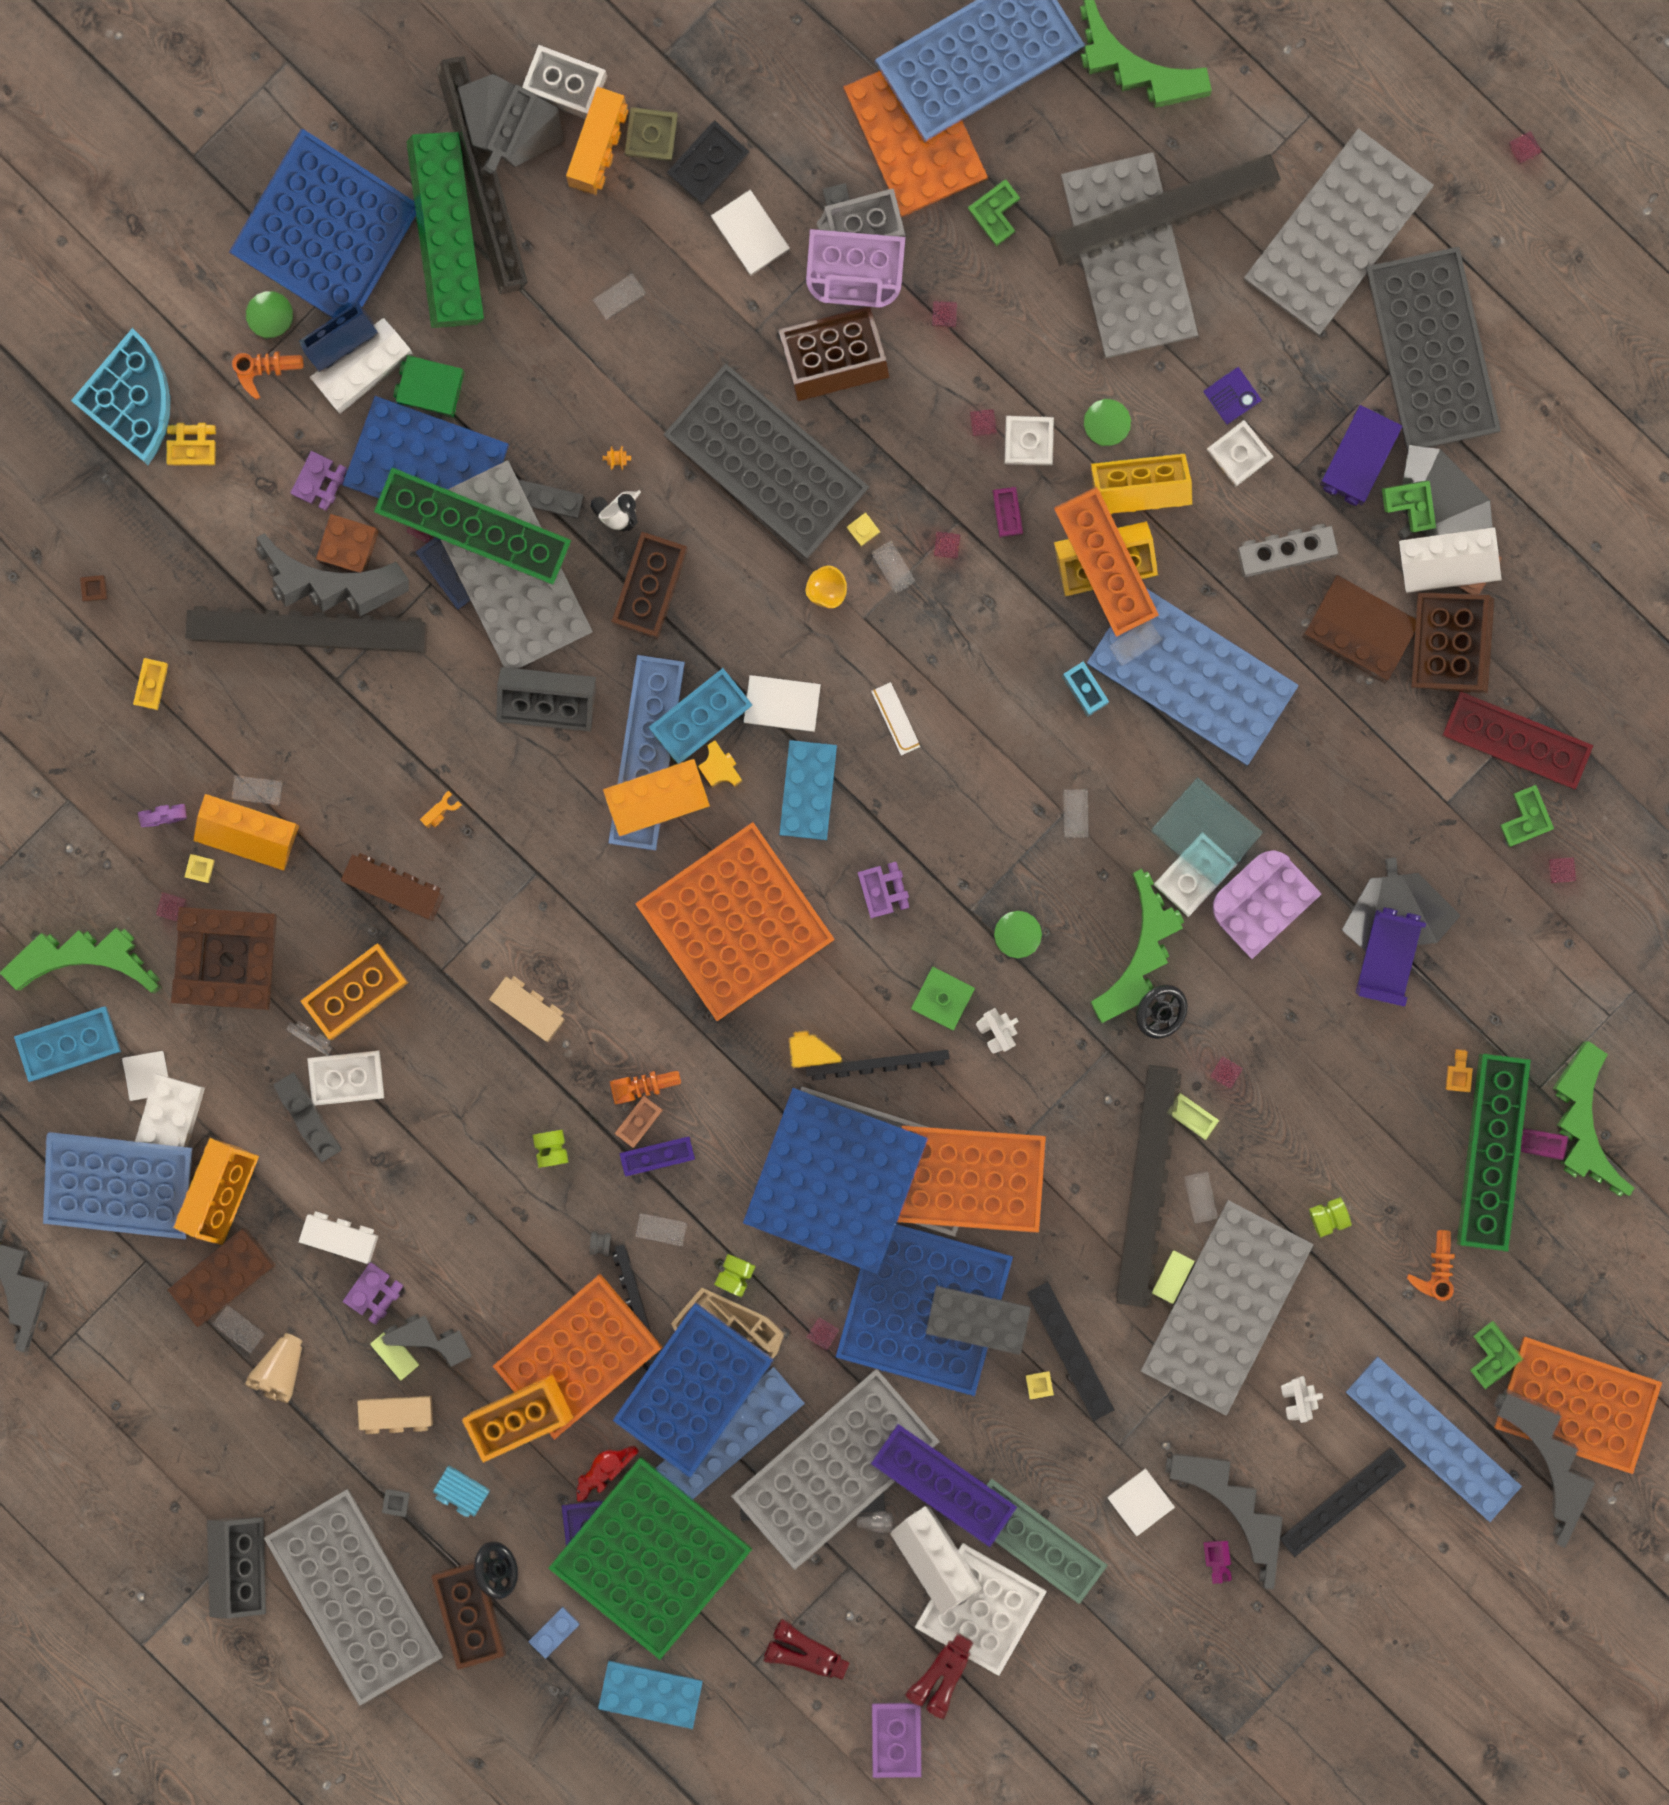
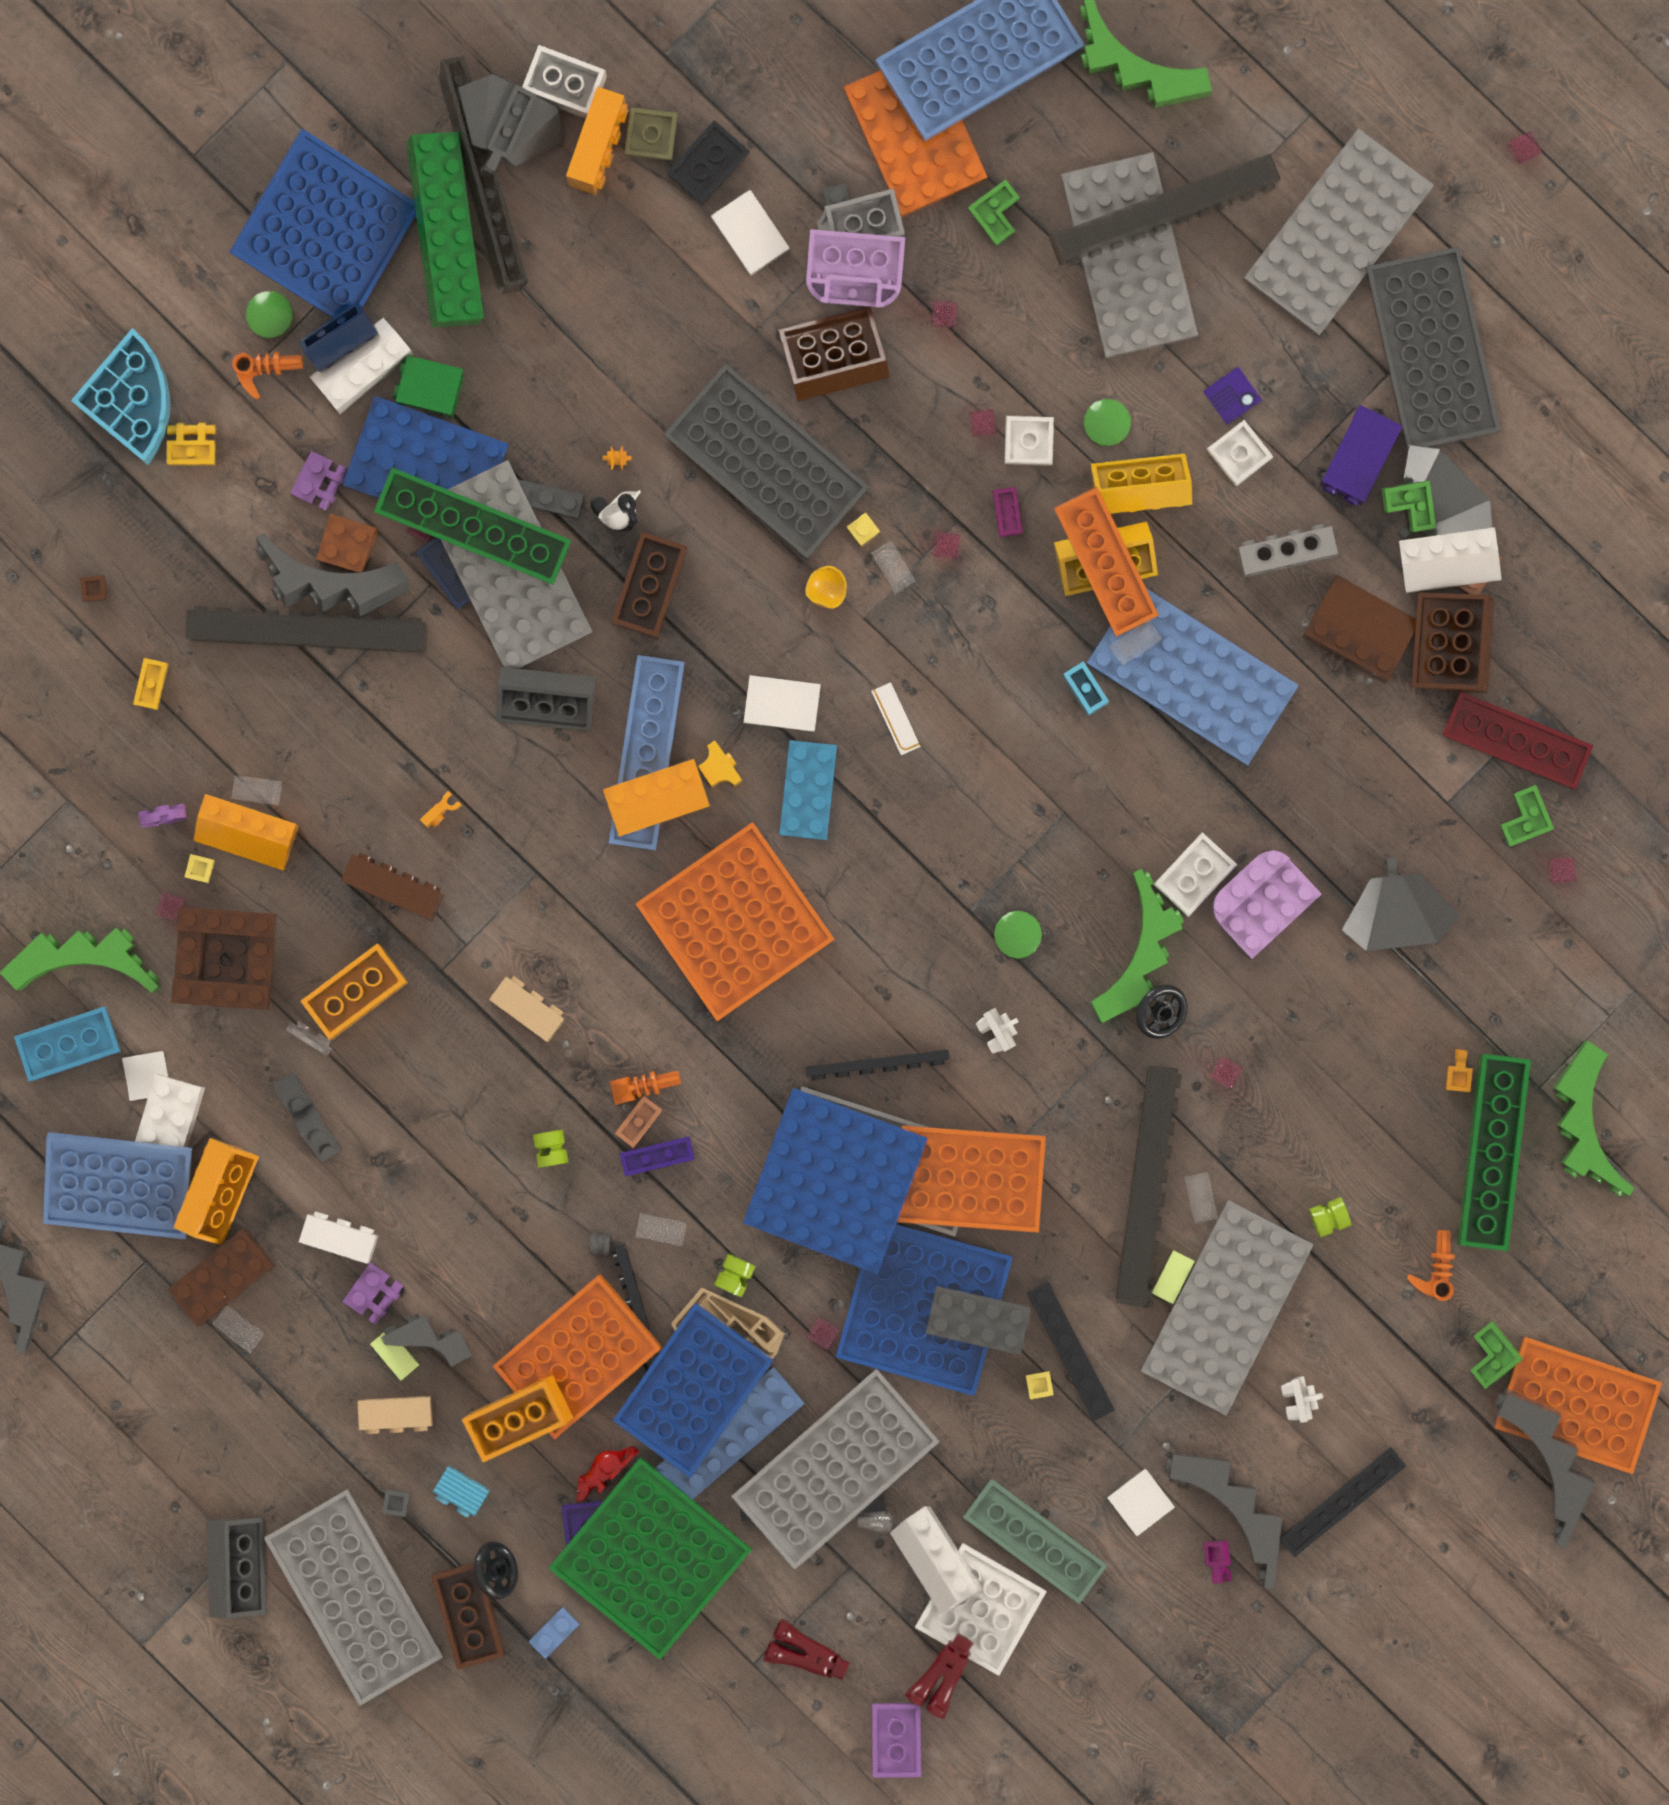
(277, 1369): tan cone -> none
(345, 1078): white tile -> none
(619, 297): clear plate -> none
(650, 1694): dark azure plate -> none
(700, 716): dark azure plate -> none
(811, 1051): yellow slope -> none
(876, 892): medium lavender plate -> none
(942, 998): bright green plate -> none
(943, 1485): dark purple plate -> none
(1075, 813): clear plate -> none
(1194, 1117): yellowish green tile -> none
(1207, 831): clear light blue piece -> none
(1389, 956): dark purple panel -> none
(1433, 1439): medium blue plate -> none
(1544, 1144): magenta plate -> none

